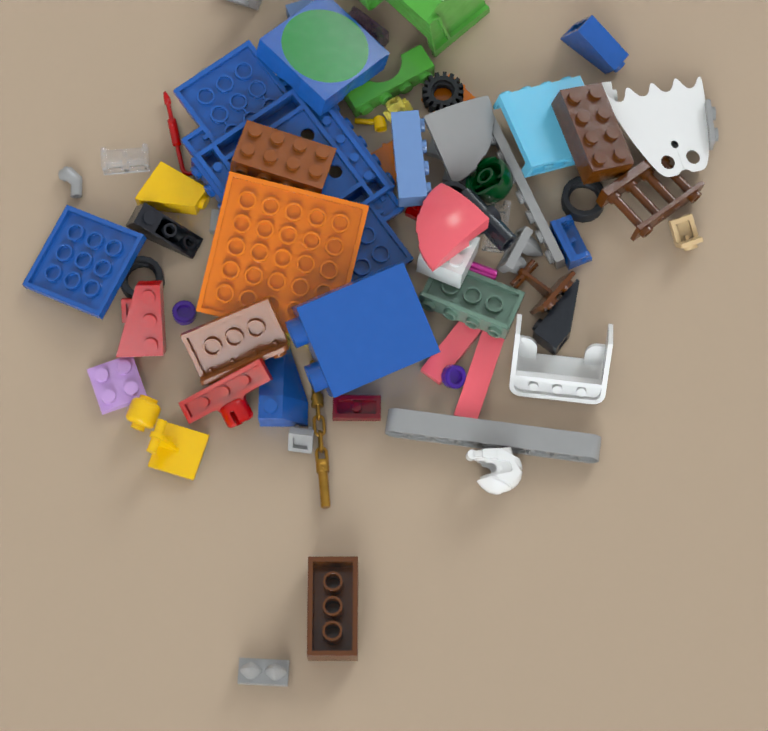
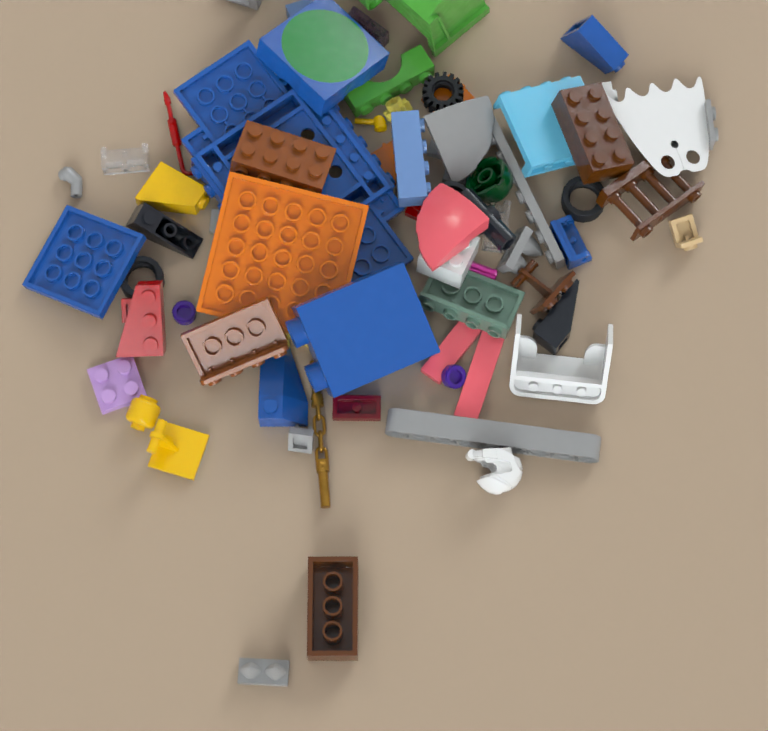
(228, 395): plate -> none

